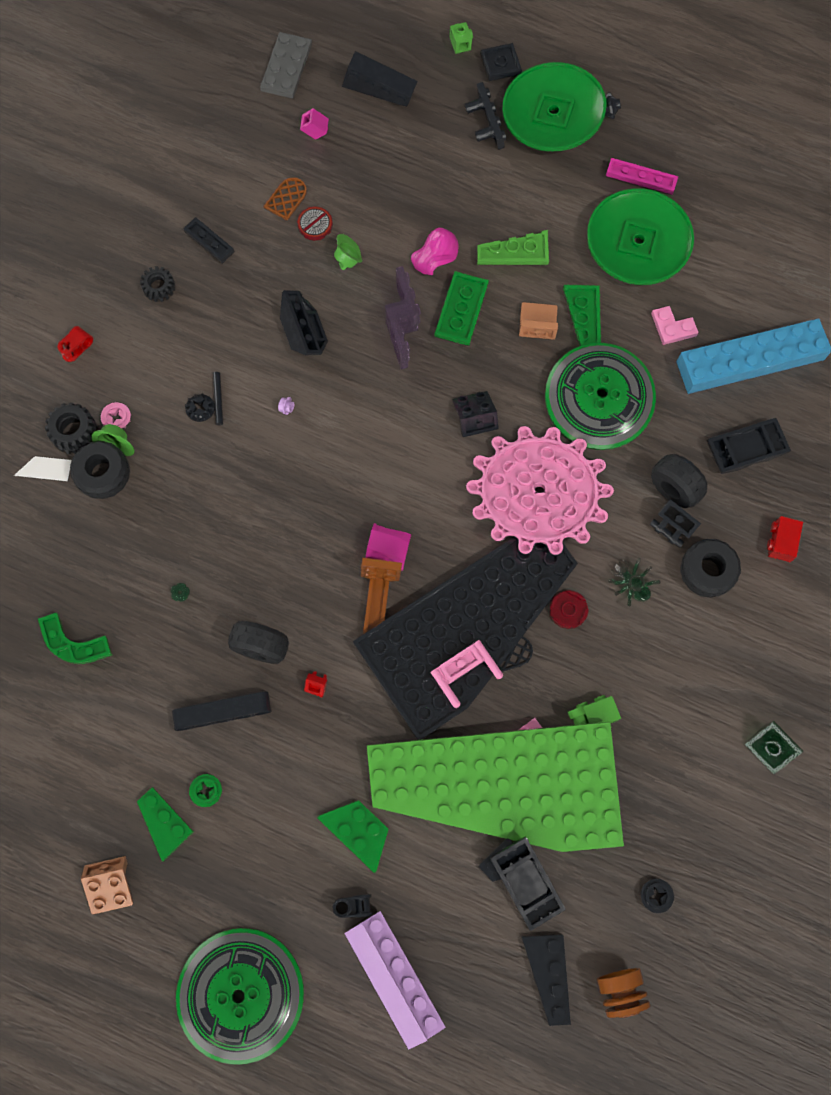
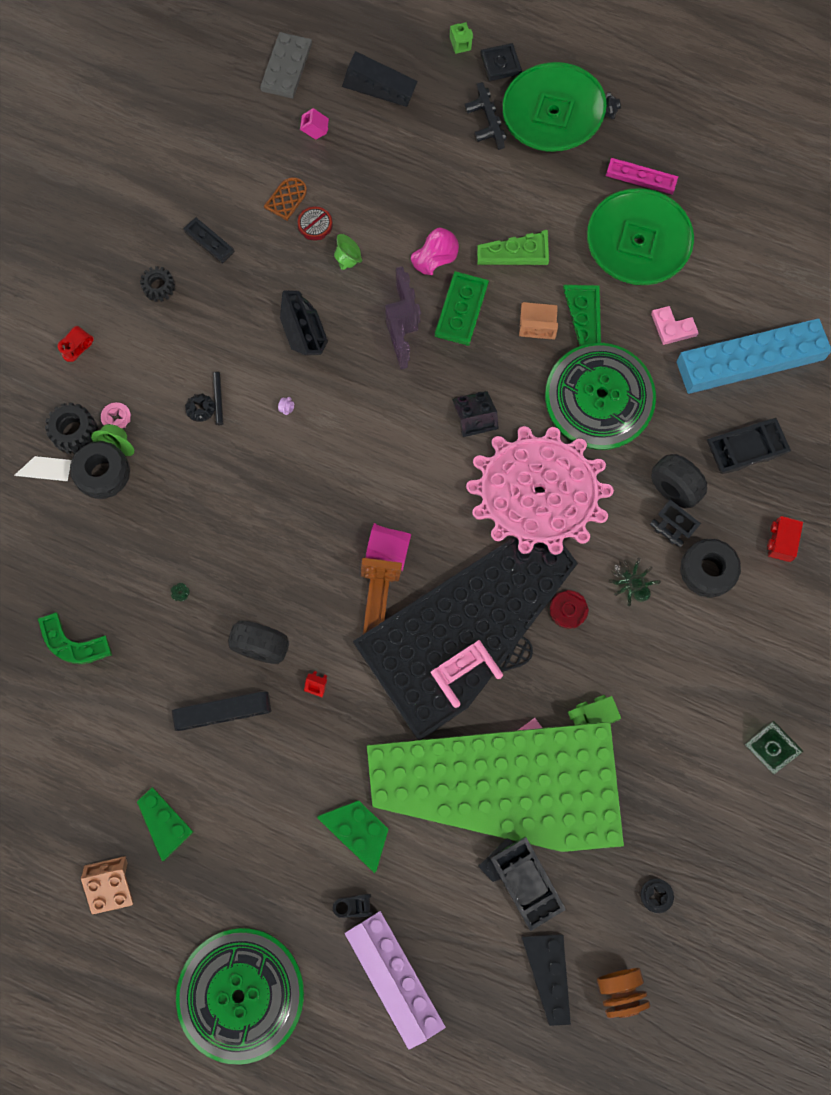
(197, 786): green gear -> none

